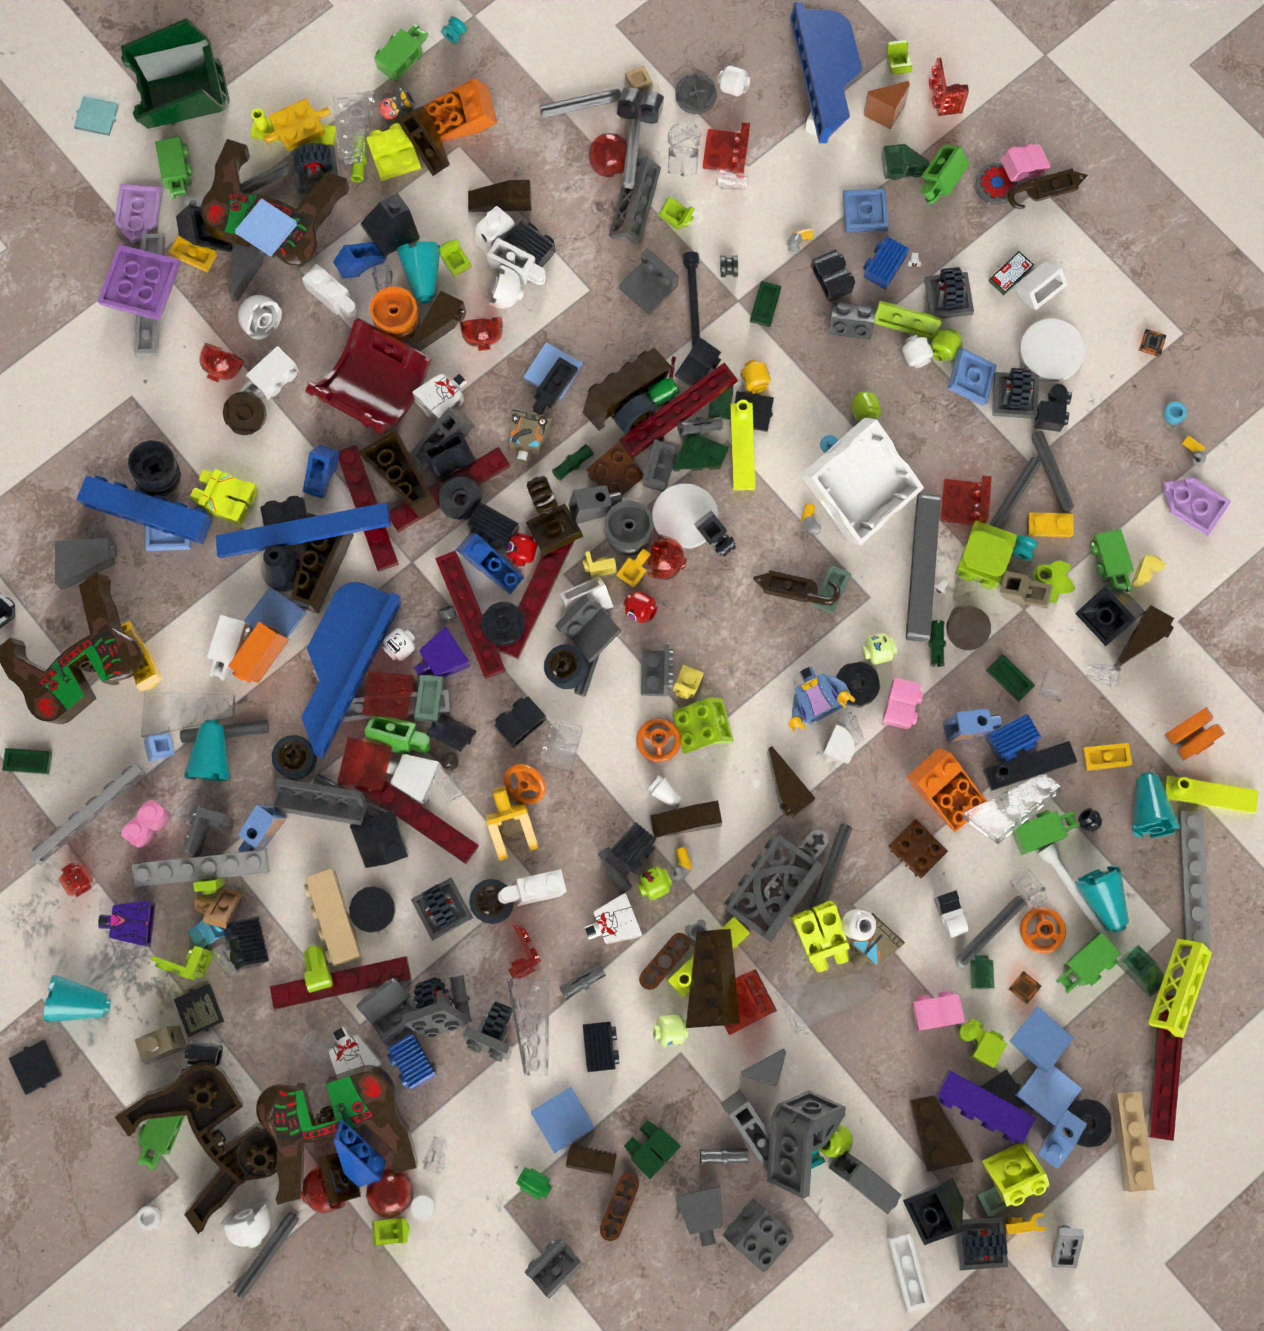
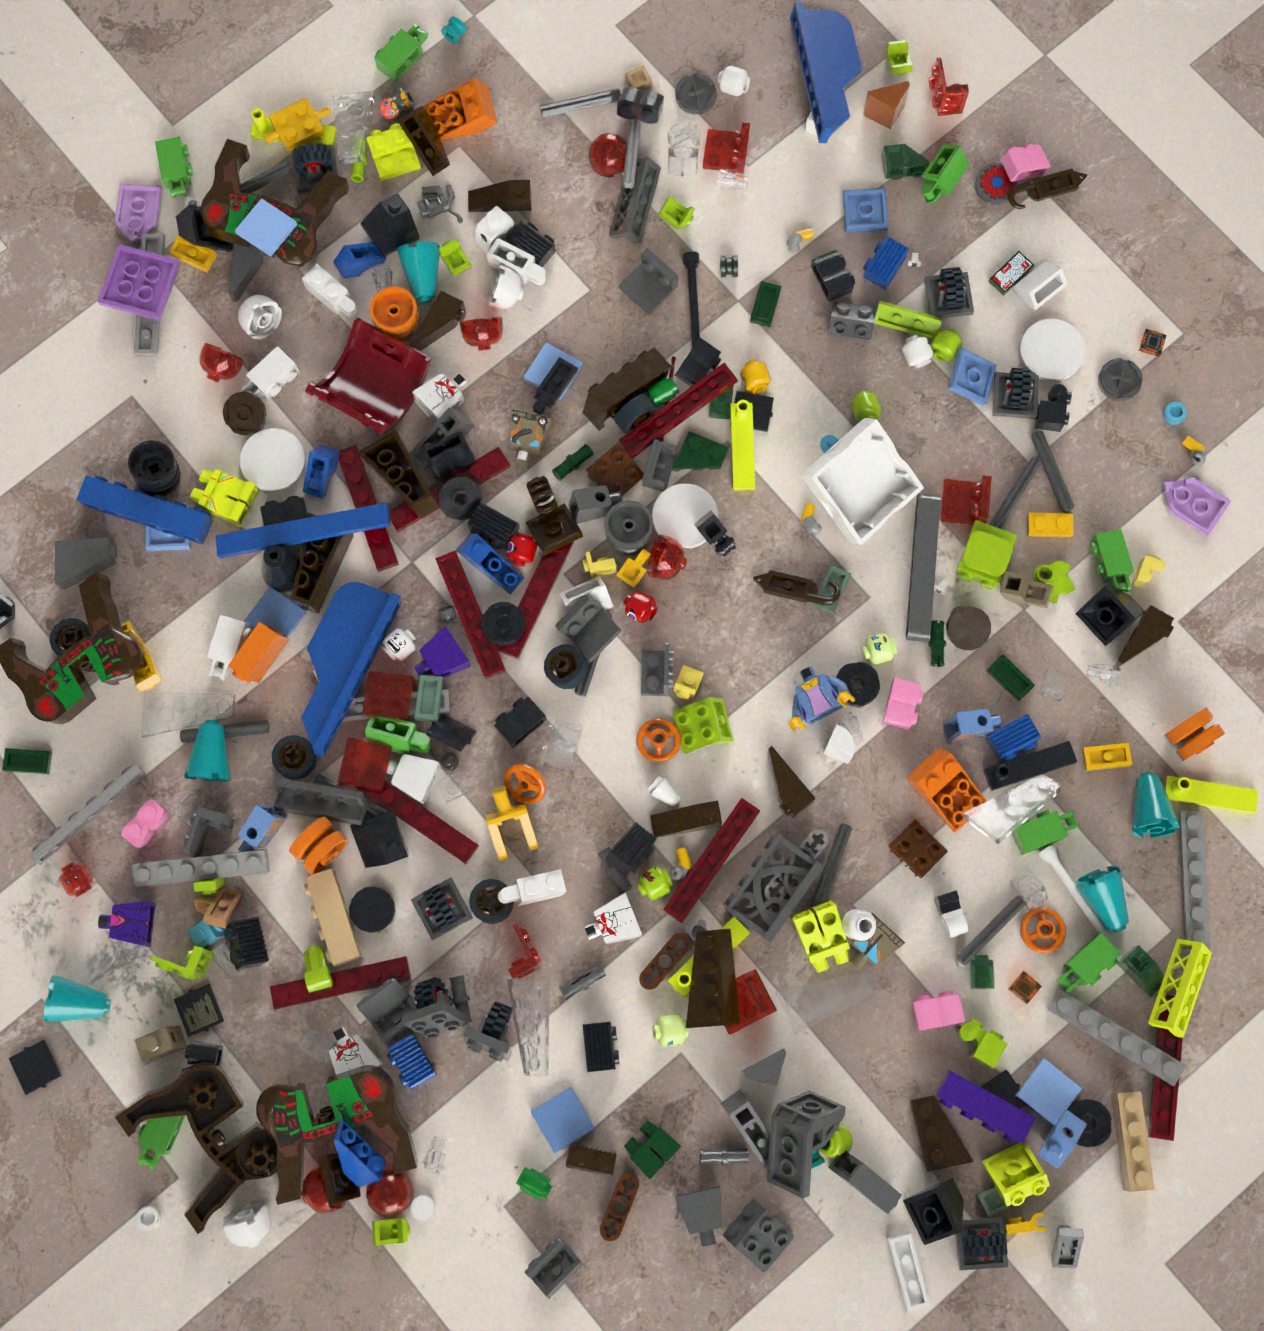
(64, 631): none -> wheel
(96, 116): clear light blue piece -> none
(159, 746): light blue slope -> none
(175, 75): dark green windscreen -> none
(265, 1255): dark grey axle -> none
(272, 460): none -> white tile
(318, 845): none -> orange wheel
(433, 206): none -> dark grey piece
(699, 426): dark grey pin -> none
(711, 860): none -> dark red plate
(1024, 548): teal wheel -> none
(1041, 1039): medium blue tile -> none
(1090, 820): black plate -> none
(1116, 1037): none -> light grey plate
(1120, 379): none -> dark grey tile

